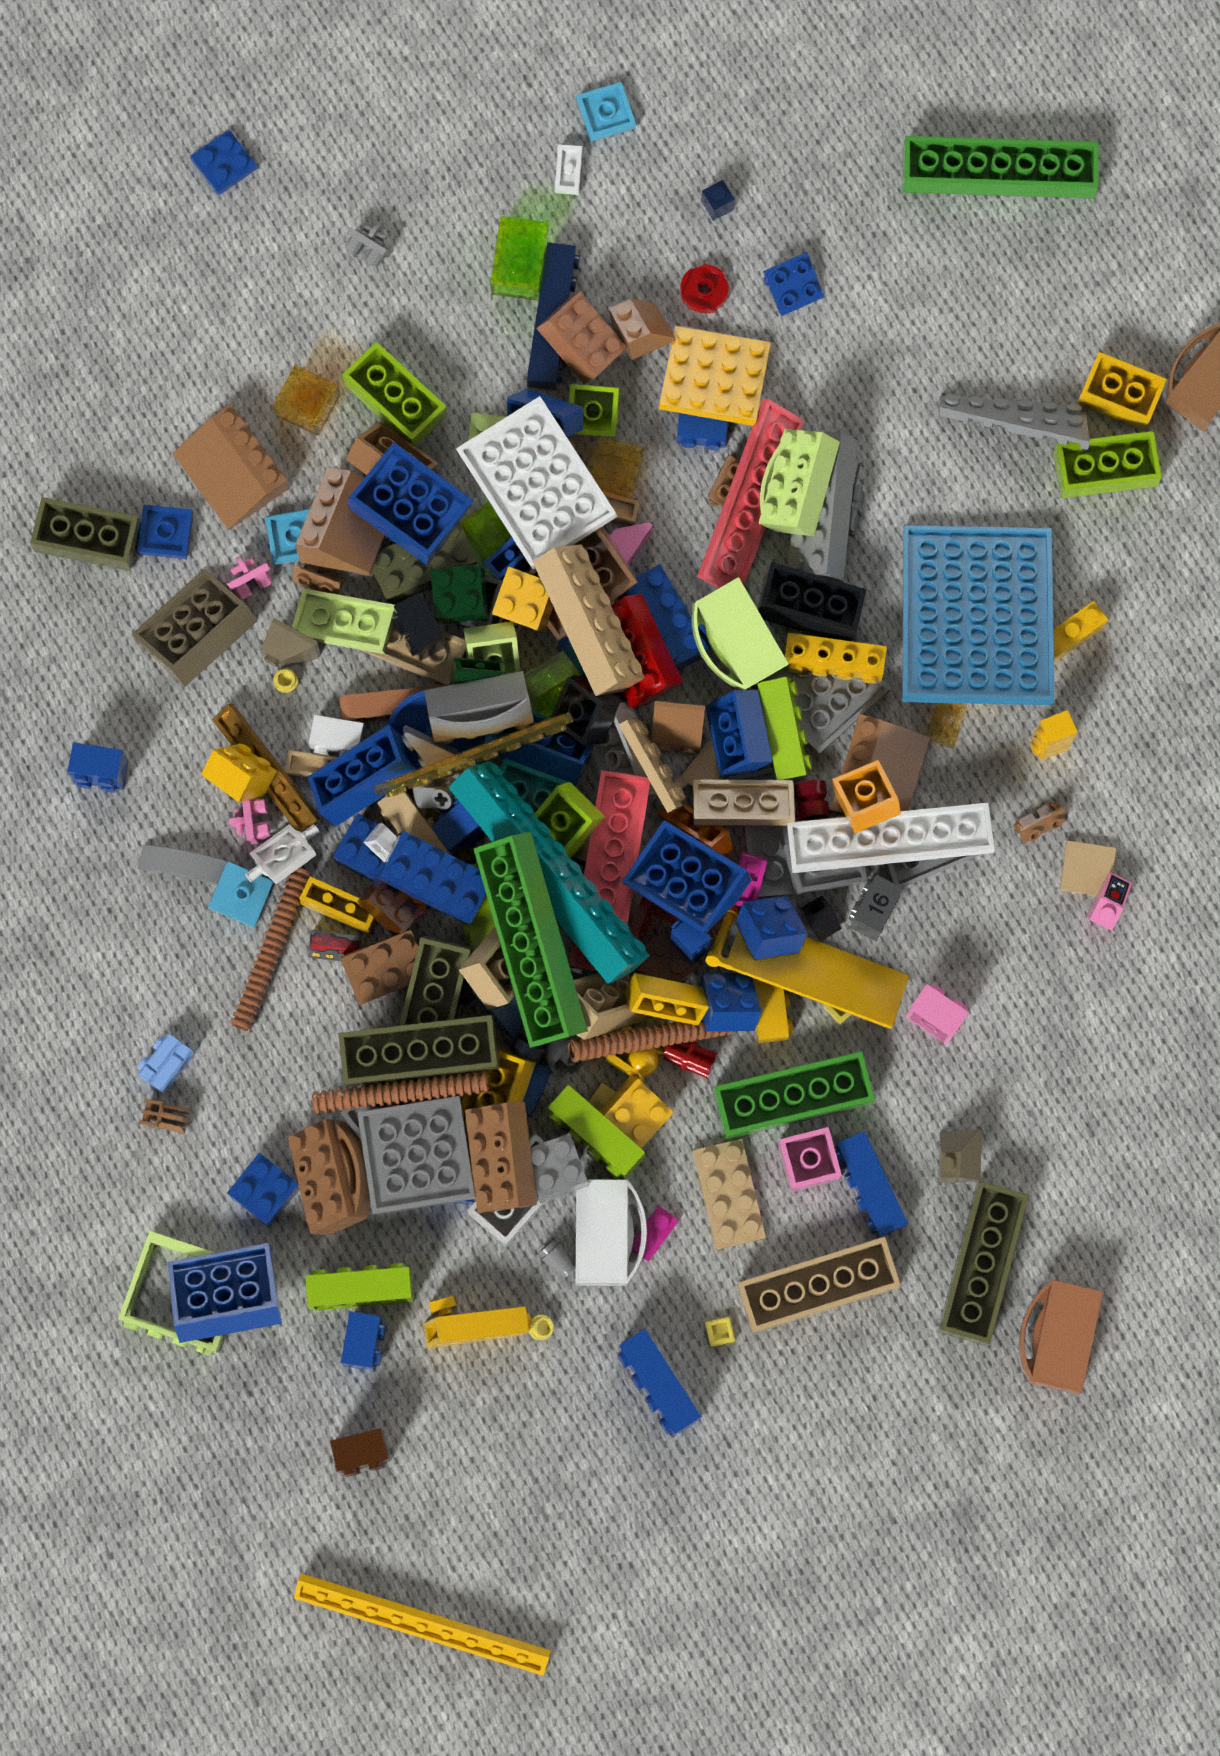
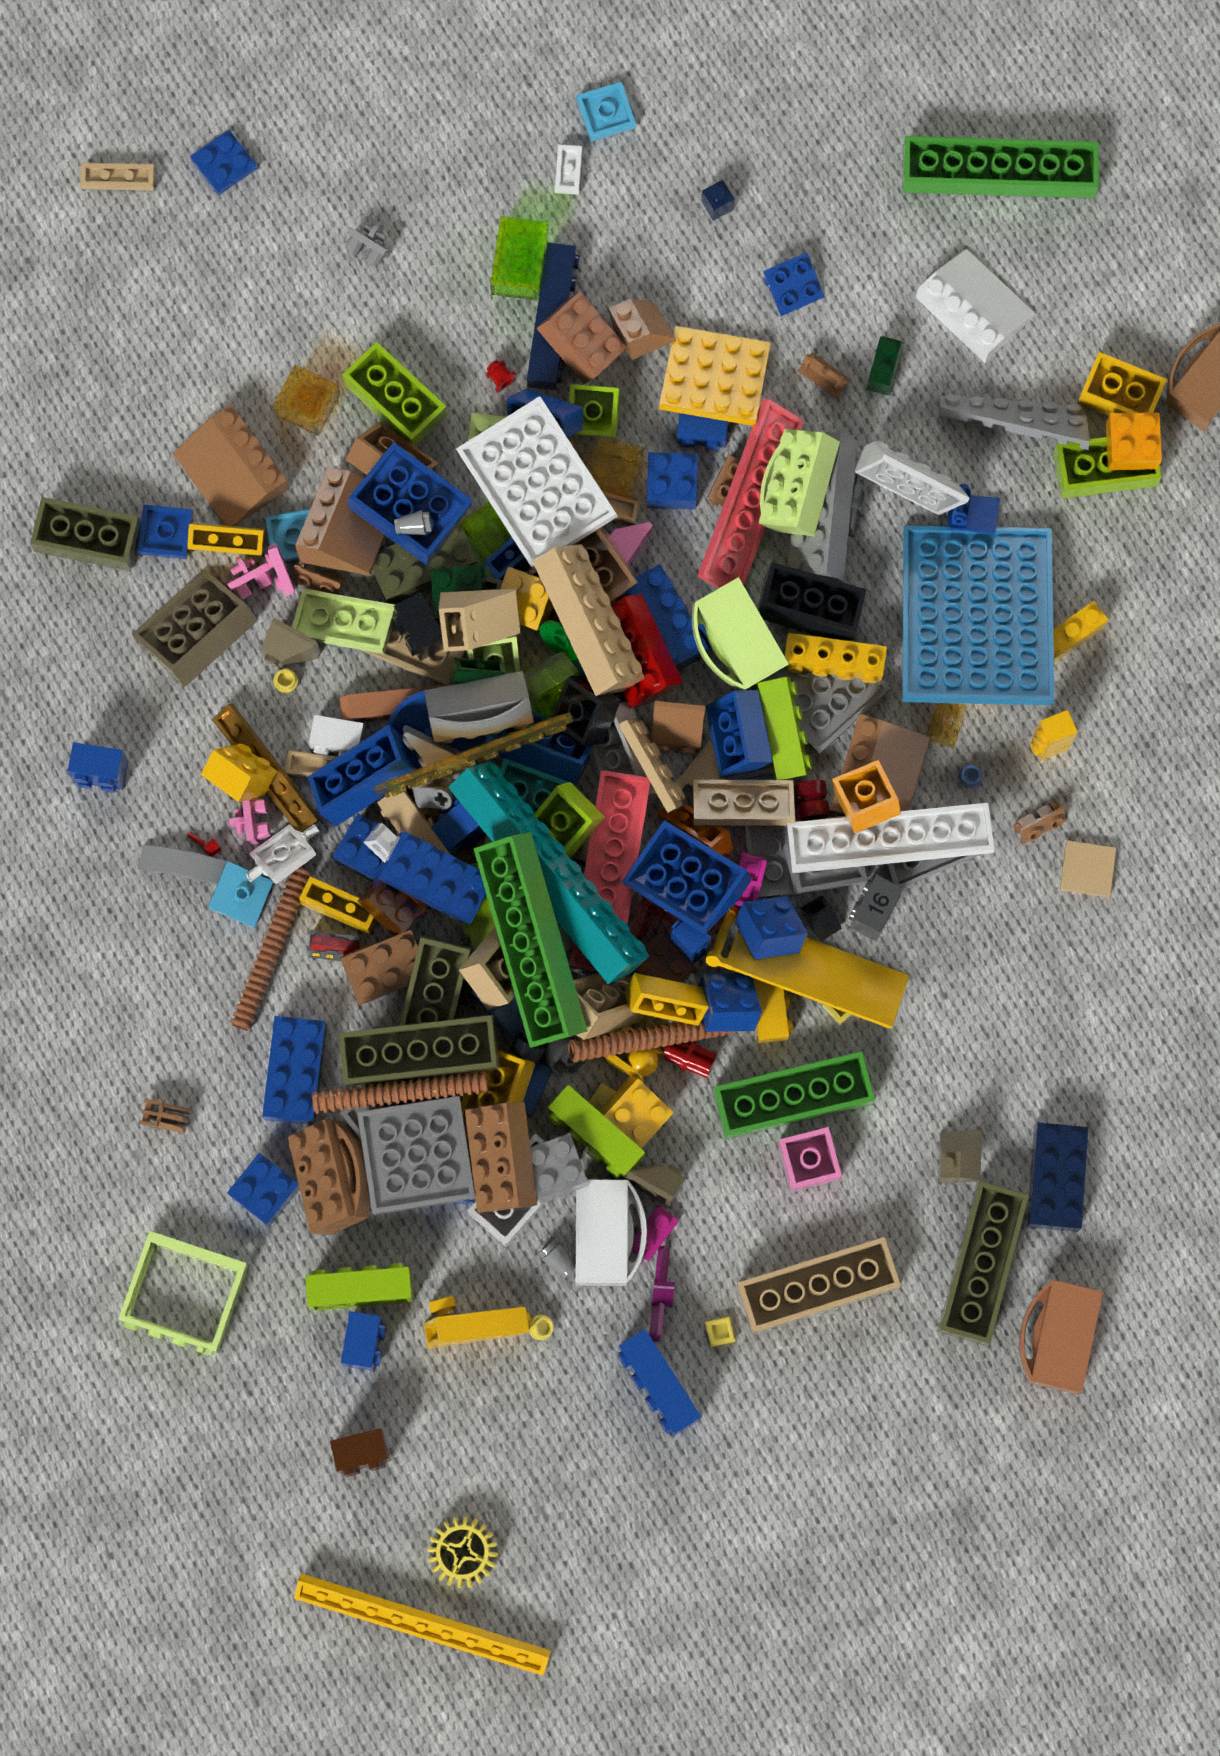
(117, 176): none -> tan plate
(165, 1063): light blue brick -> none
(210, 847): none -> red hand
(224, 1293): blue slope -> none
(226, 538): none -> yellow brick
(283, 579): none -> bright pink plate
(294, 1070): none -> blue brick
(414, 523): none -> light grey cone
(441, 1543): none -> light yellow gear
(477, 618): none -> tan slope
(500, 375): none -> red brick
(557, 639): none -> green dish
(658, 1182): none -> dark tan slope
(662, 1293): none -> magenta piece
(672, 480): none -> blue brick
(698, 277): red plate -> none
(729, 1194): tan plate -> none
(823, 375): none -> medium nougat hinge
(871, 1185): blue brick -> none
(884, 365): none -> dark green brick
(909, 479): none -> white slope
(937, 1013): bright pink brick -> none
(970, 770): none -> medium blue plate
(974, 305): none -> white slope
(975, 516): none -> blue hinge
(1057, 1177): none -> dark blue brick
(1110, 901): bright pink slope -> none
(1133, 441): none -> light orange brick

